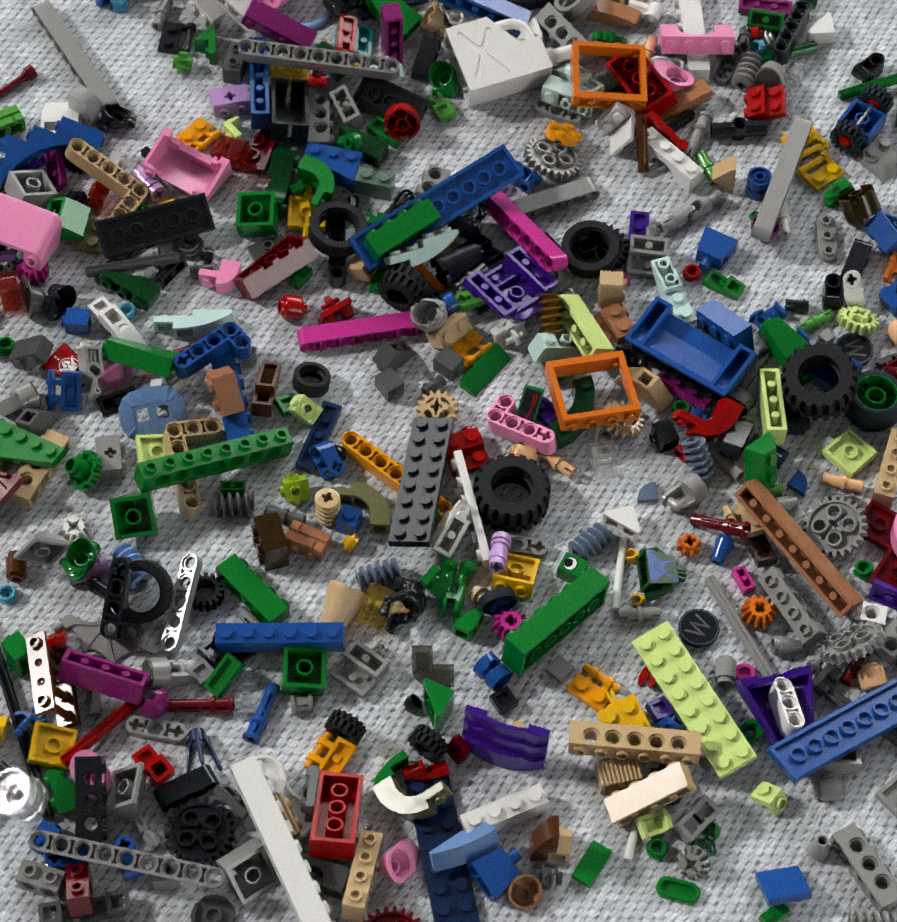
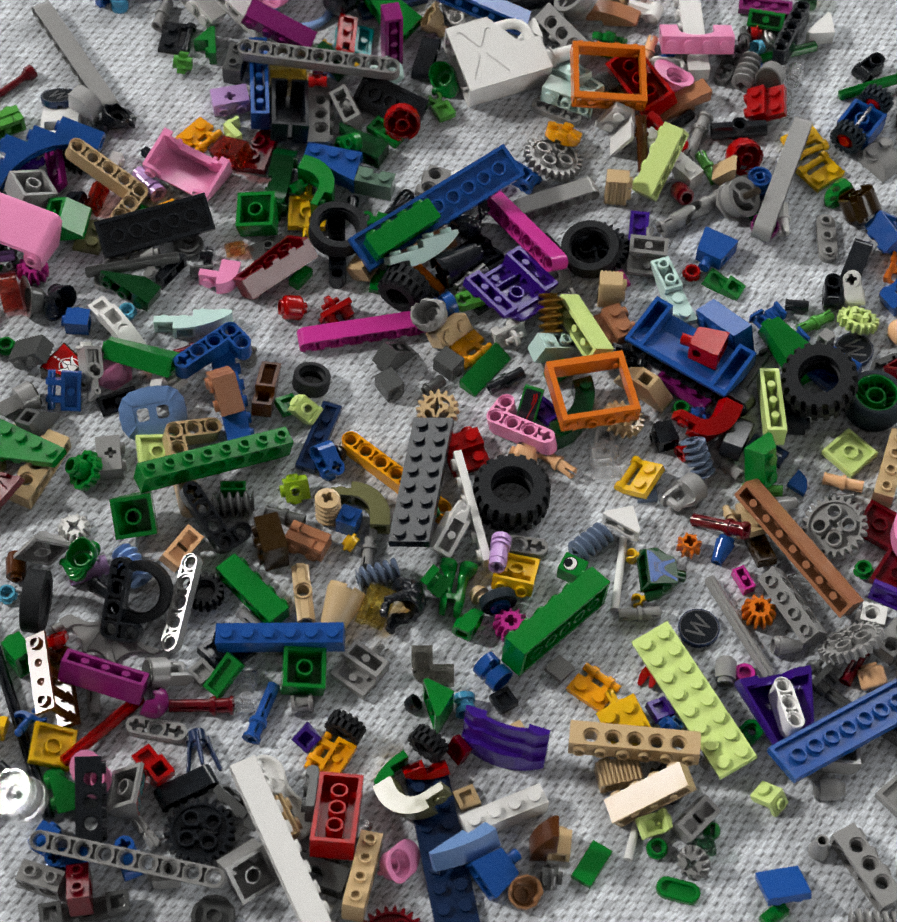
(35, 600): none -> black tyre
(55, 97): none -> tile
(182, 545): none -> light nougat brick
(212, 516): none -> black beam
(234, 248): none -> clear orange slope
(302, 584): none -> tan piece
(306, 737): none -> dark purple slope
(369, 547): none -> light grey pin
(462, 699): none -> dark azure wheel
(466, 798): none -> tan tile
(505, 380): none -> black pin
(617, 187): none -> tan brick
(644, 480): none -> yellow plate
(660, 161): none -> yellowish green brick
(682, 193): none -> dark red brick
(706, 346): none -> red torso
(738, 199): none -> light grey wheel
(747, 153): none -> red cylinder

